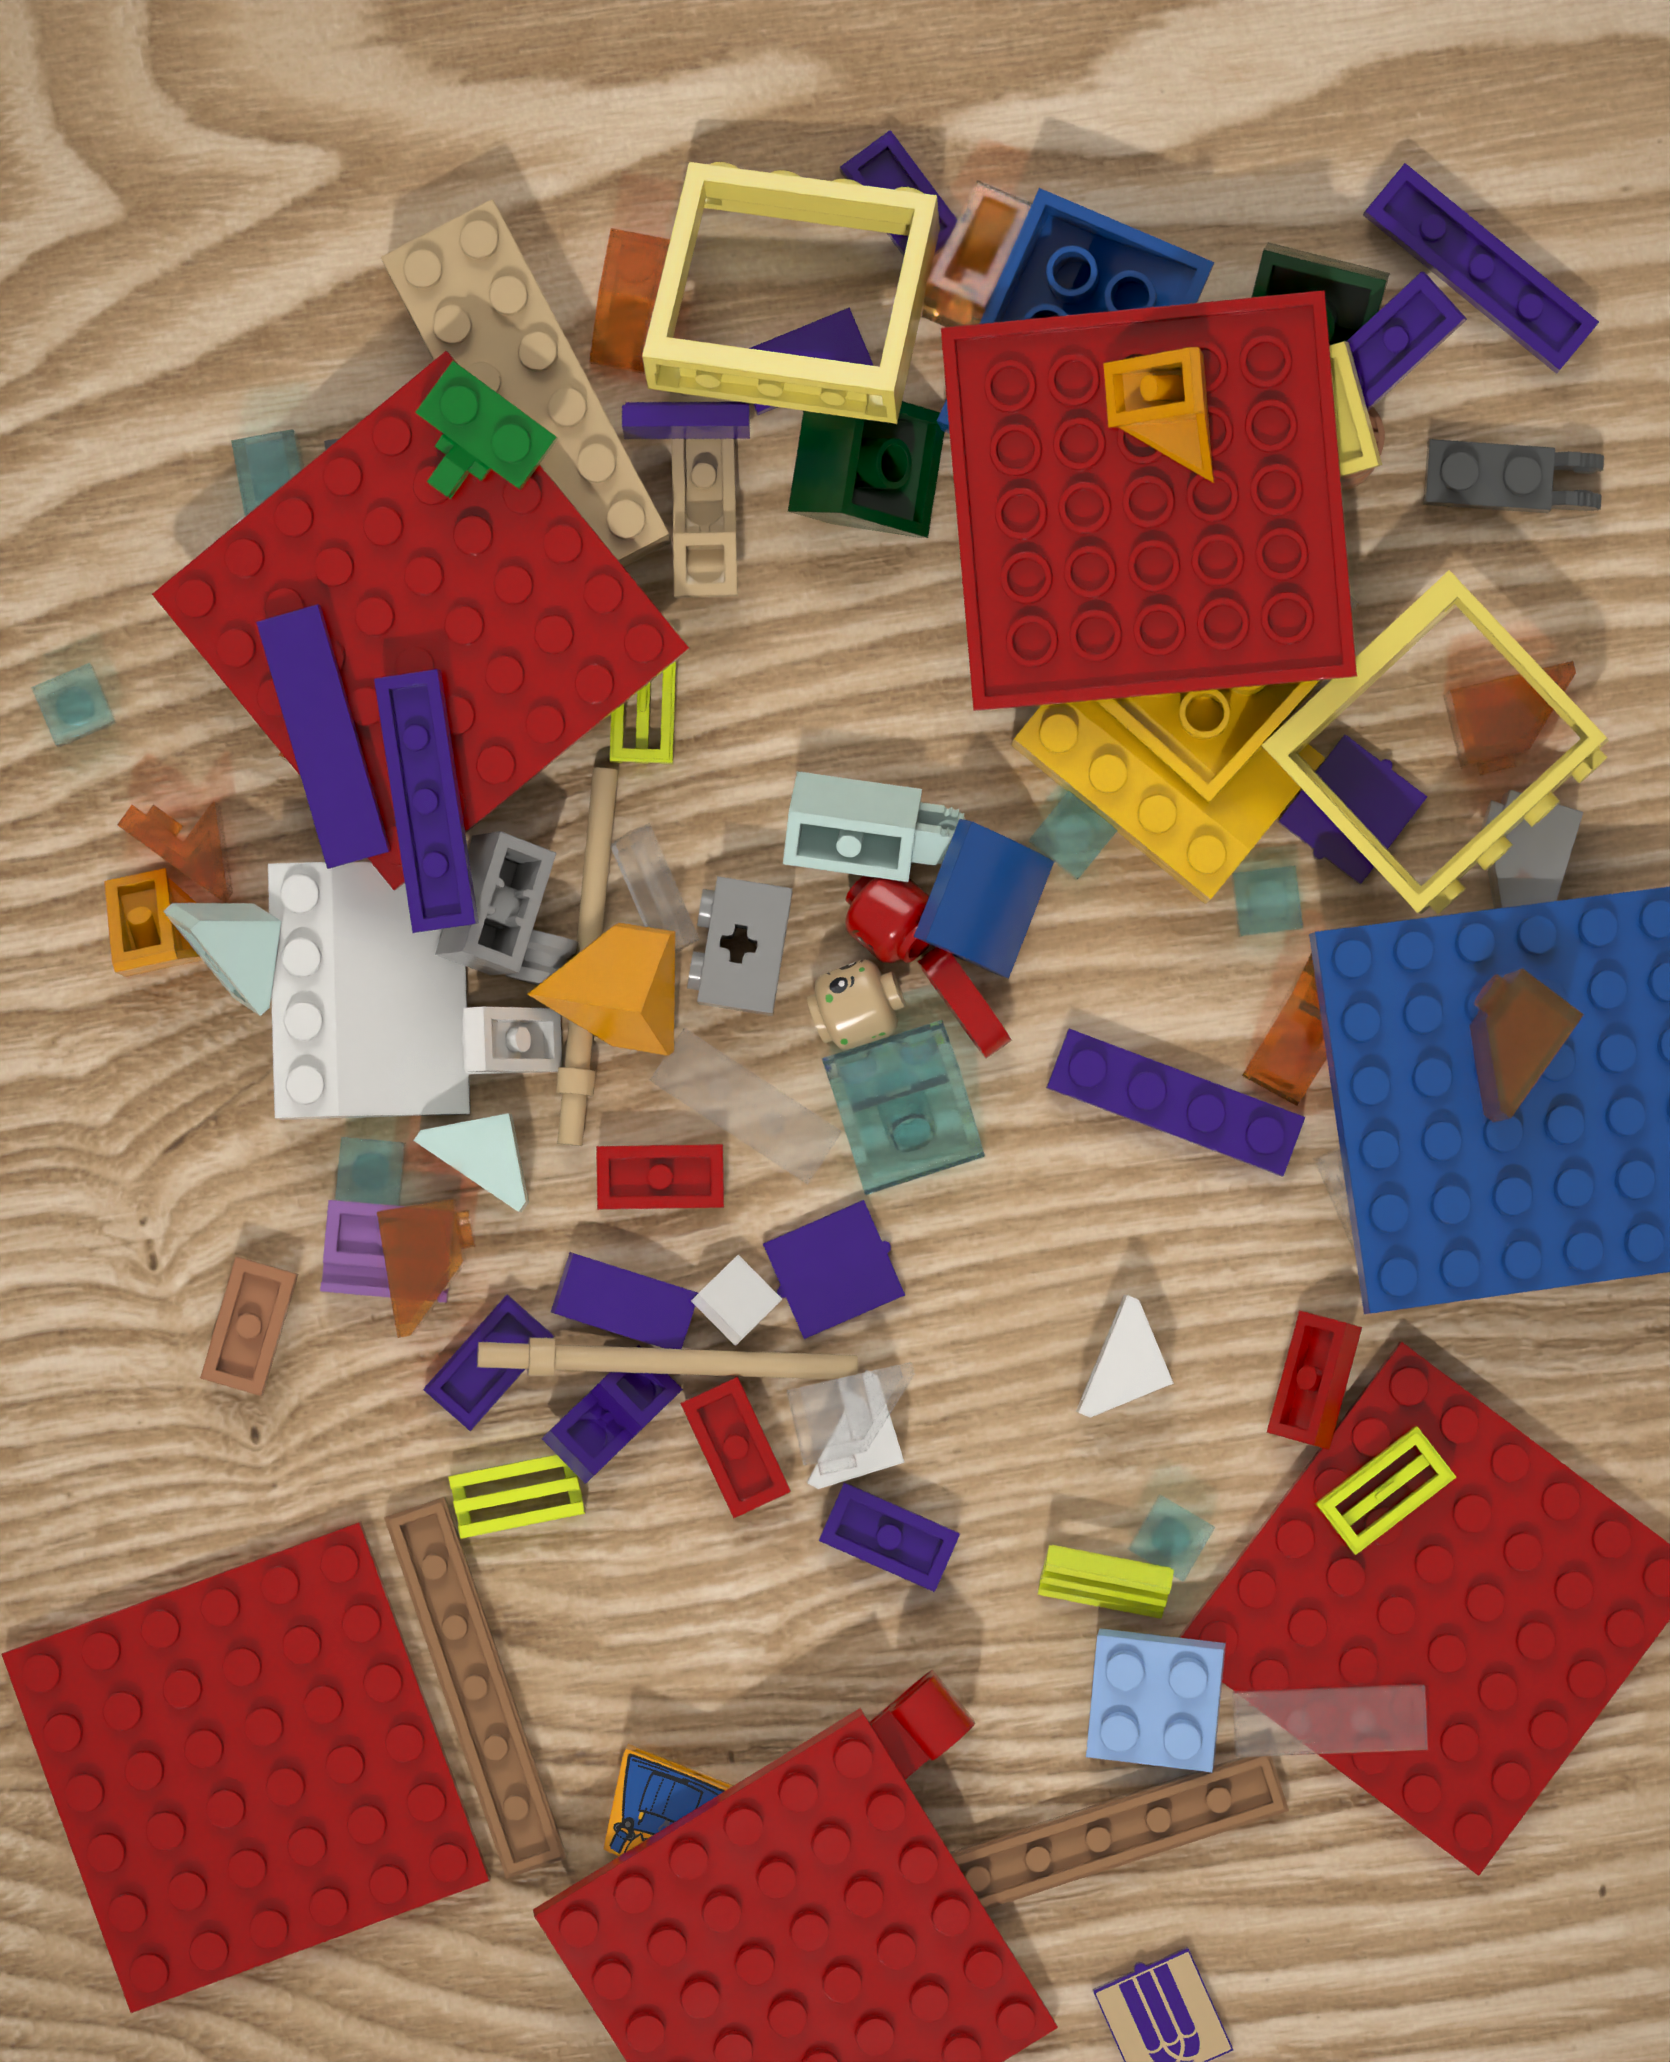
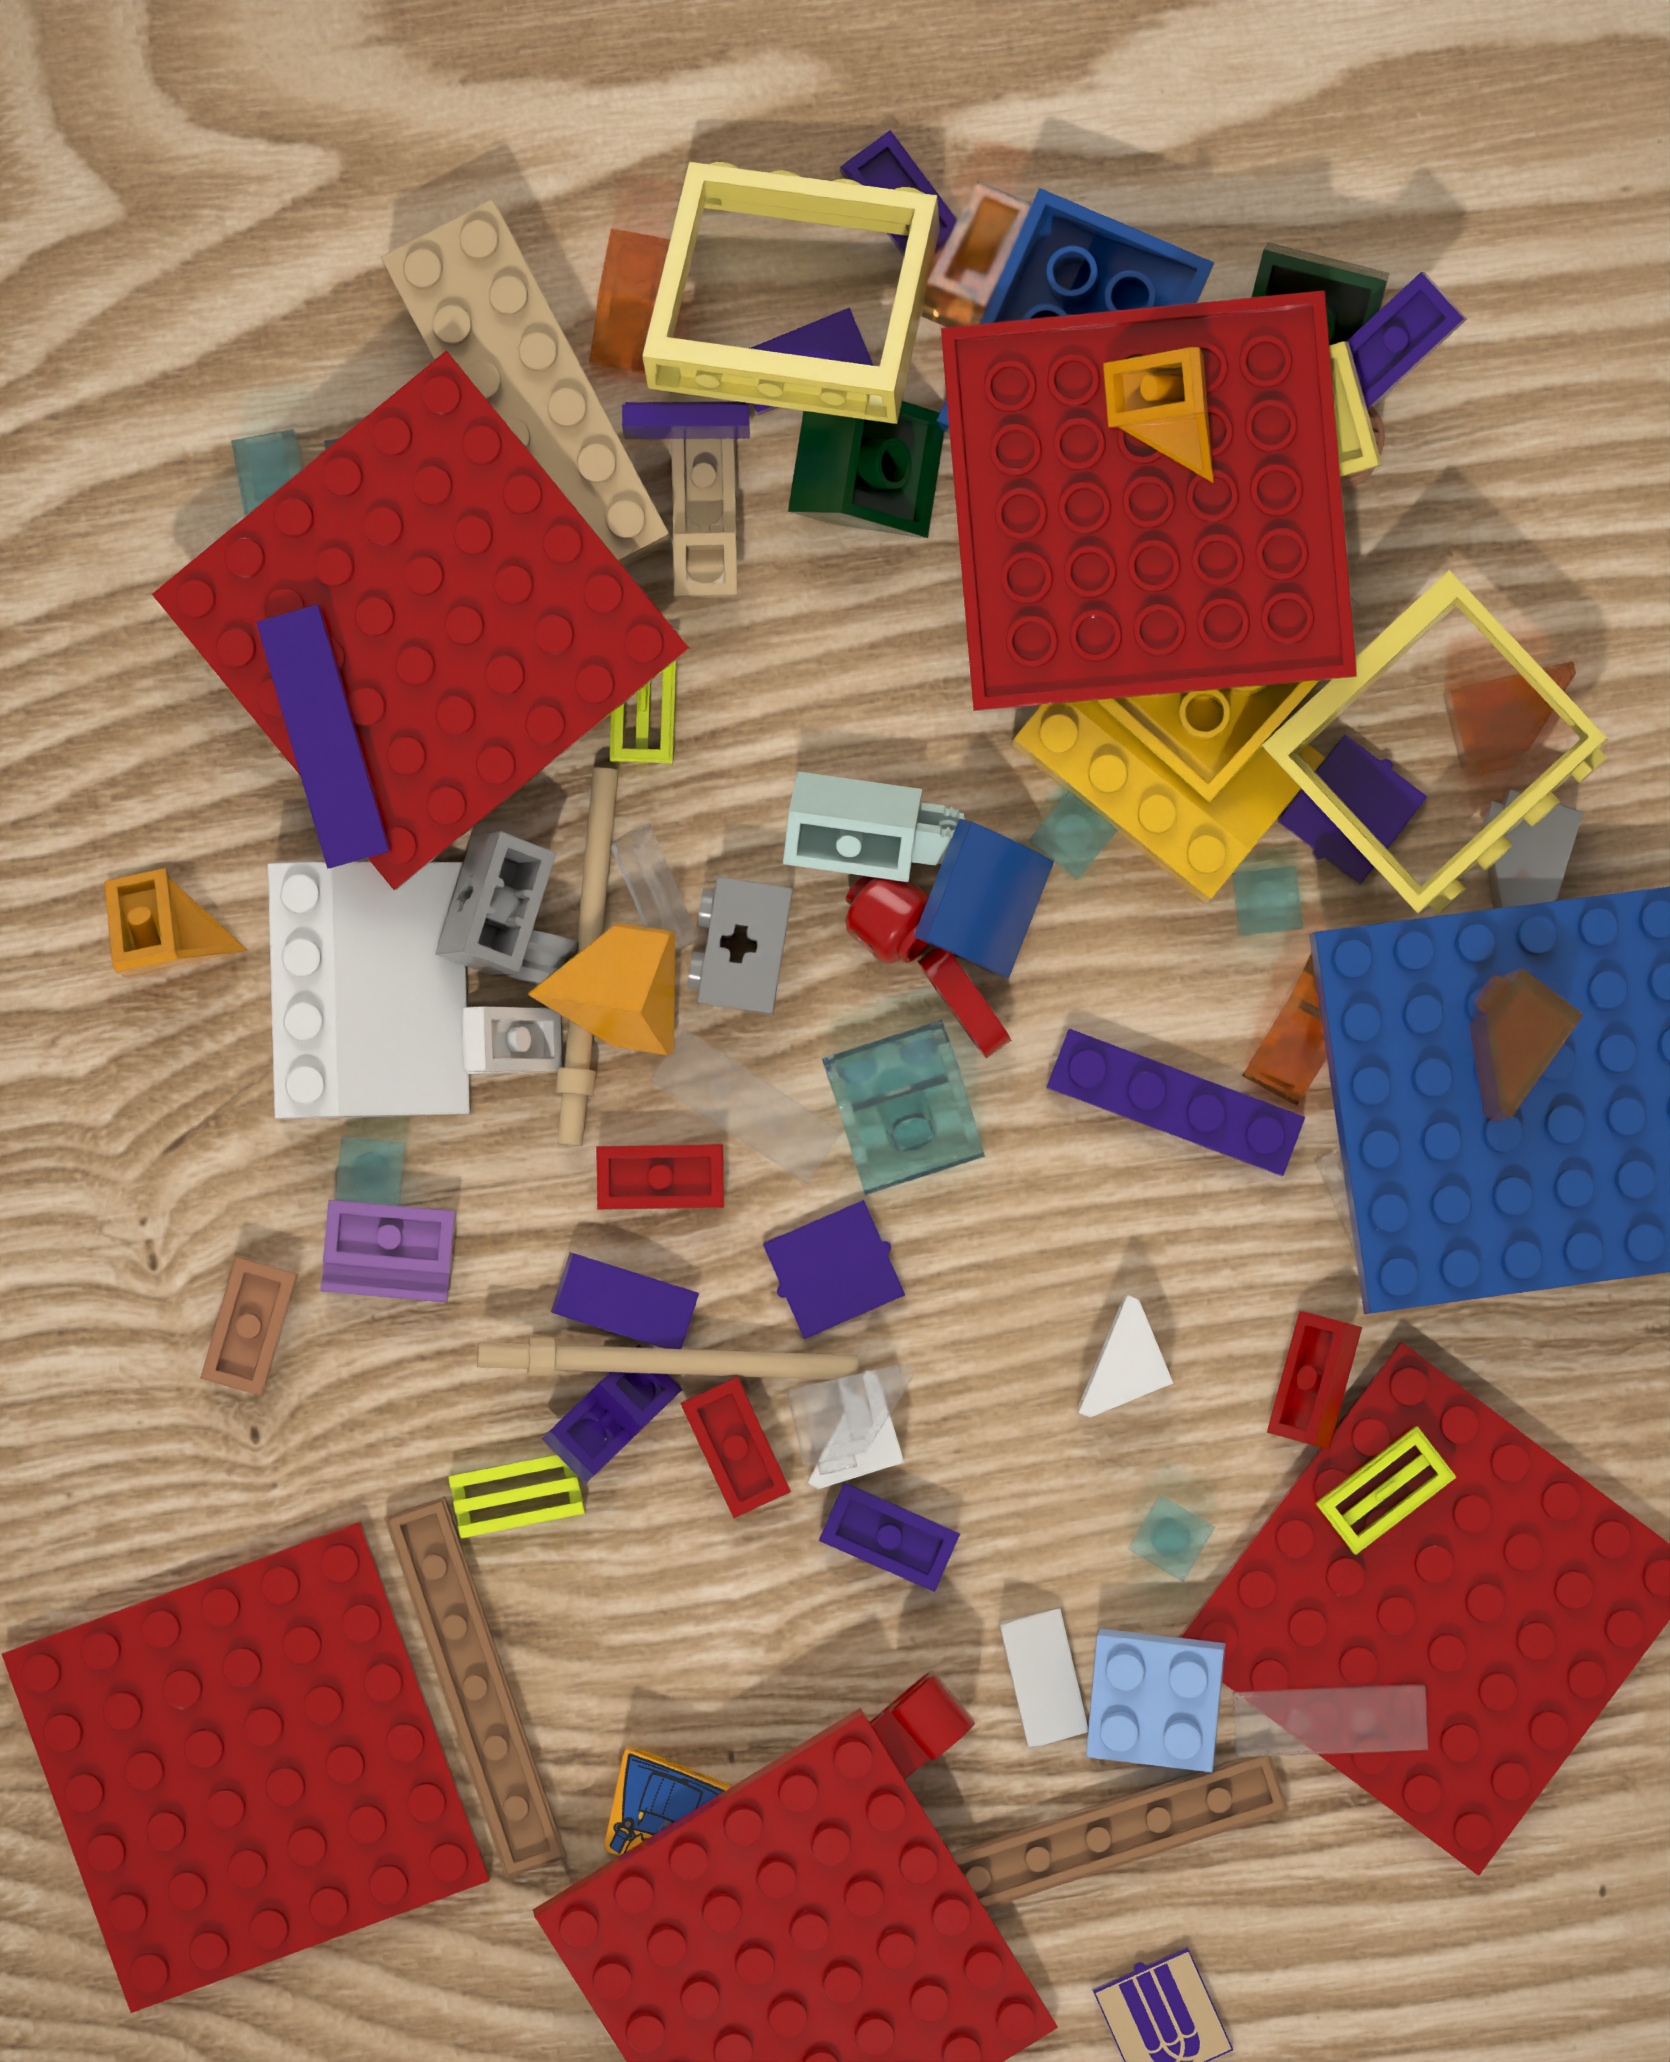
(74, 705): clear light blue plate -> none
(199, 856): clear orange slope -> none
(235, 944): light aqua slope -> none
(423, 1257): clear orange slope -> none
(426, 801): dark purple plate -> none
(472, 1390): dark purple tile -> none
(480, 433): green hinge -> none
(483, 1152): light aqua slope -> none
(736, 1300): white tile -> none
(855, 1004): tan head -> none
(1043, 1677): none -> white slope
(1105, 1581): neon yellow tile -> none
(1480, 268): dark purple plate -> none
(1505, 477): dark grey hinge -> none

